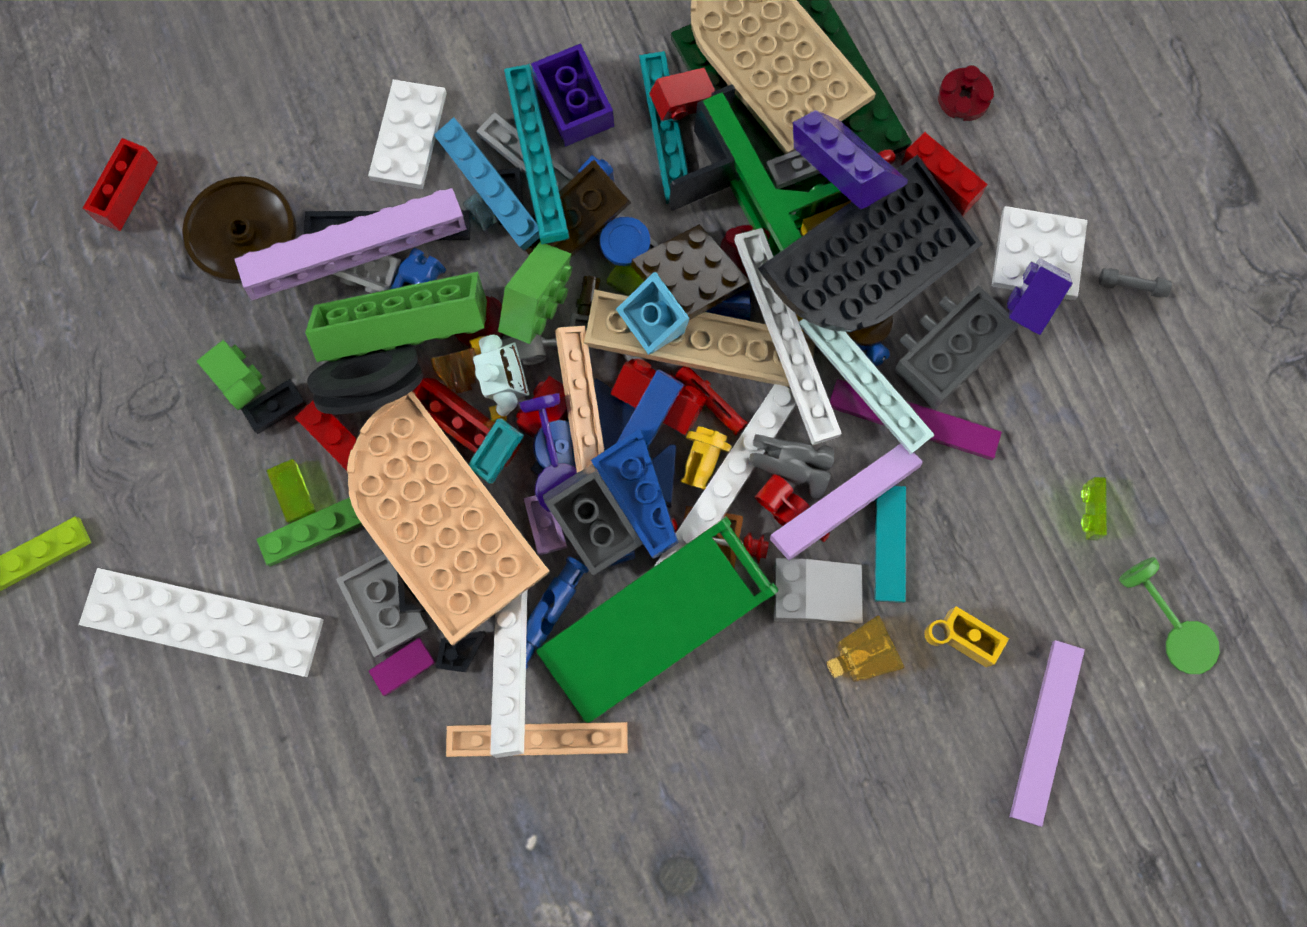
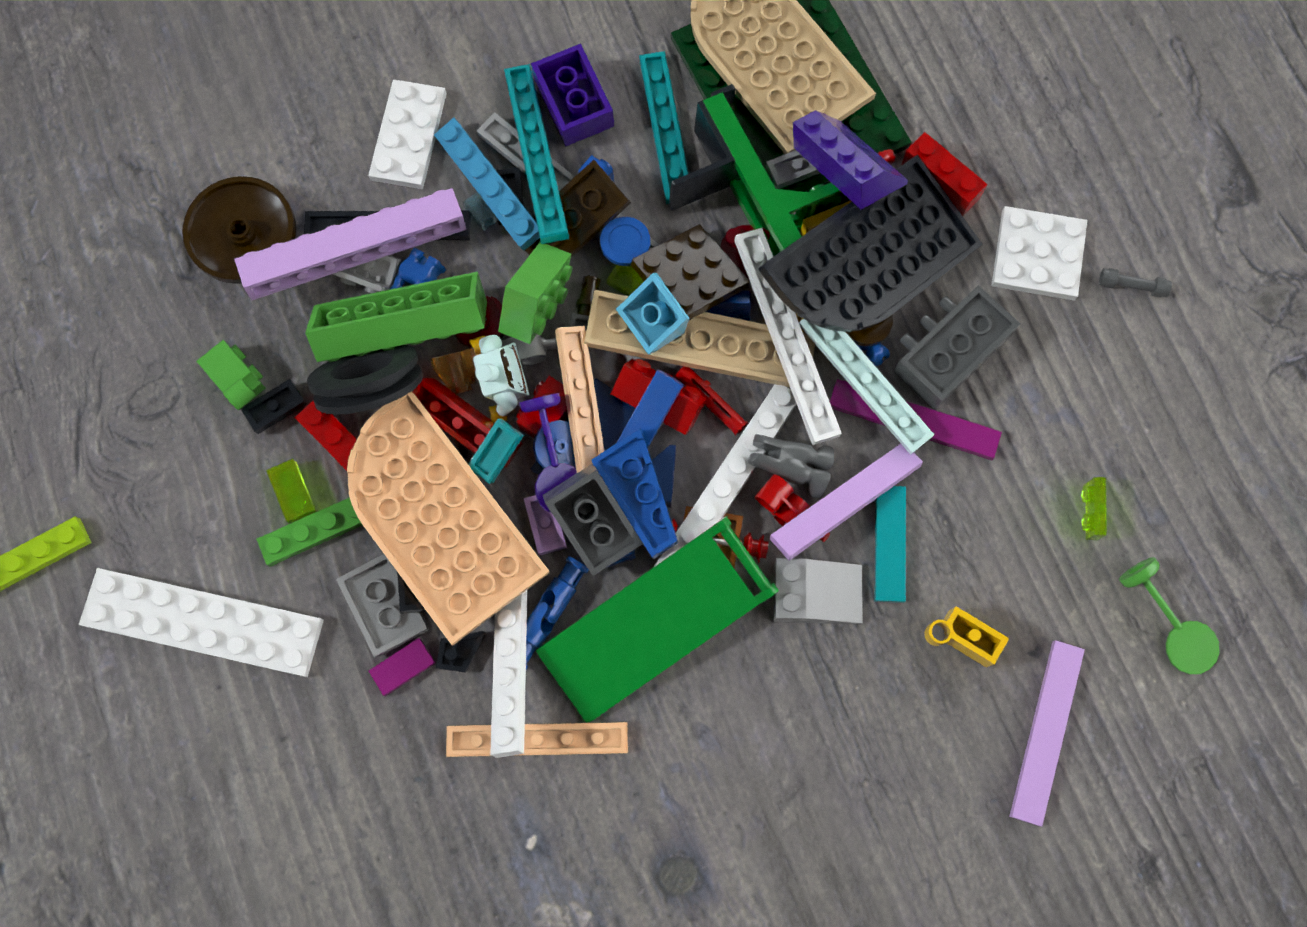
(120, 184): red brick -> none
(679, 93): red brick -> none
(703, 456): yellow piece -> none
(866, 653): clear yellow torso -> none
(972, 81): dark red plate -> none
(1039, 295): dark purple brick -> none

